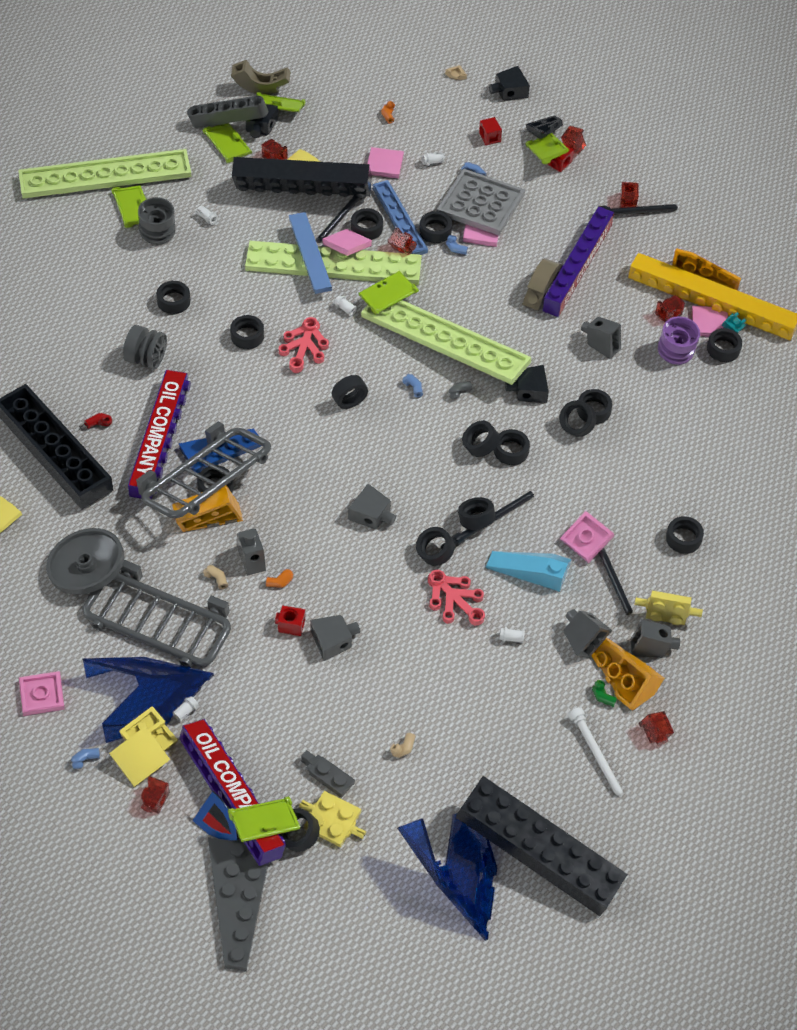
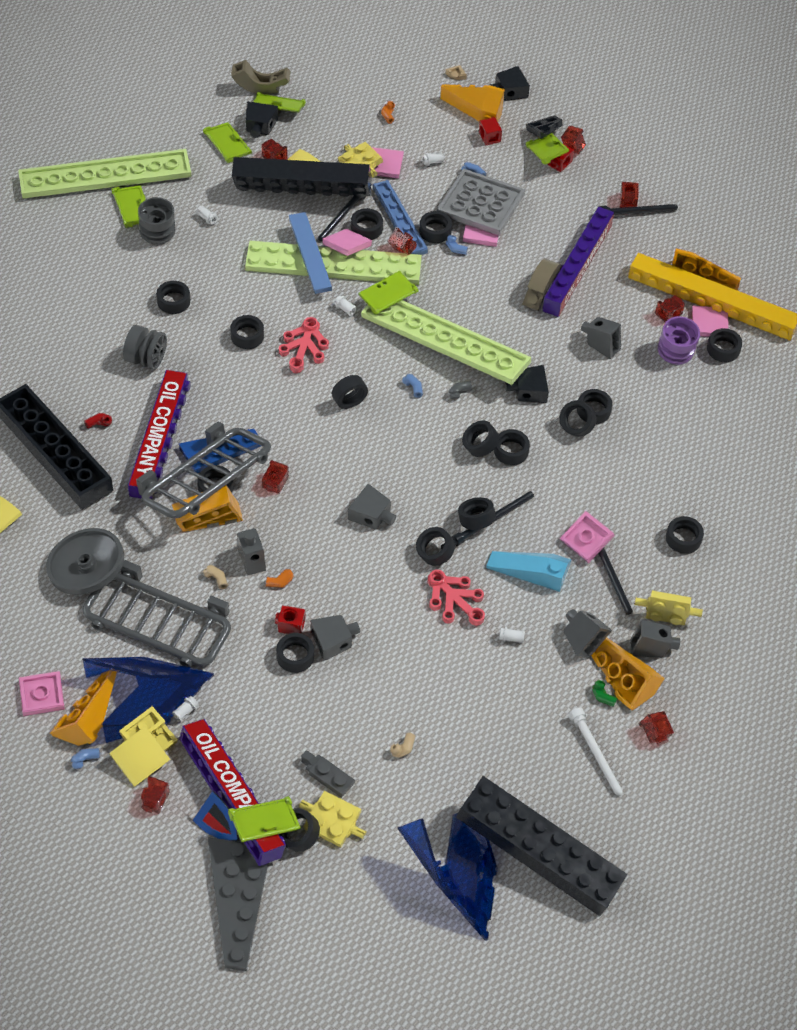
(89, 713): none -> light orange wedge
(227, 111): dark grey beam -> none
(275, 477): none -> clear red brick
(292, 665): none -> black tyre
(361, 155): none -> light yellow plate
(475, 101): none -> light orange wedge
(734, 323): teal tile -> none

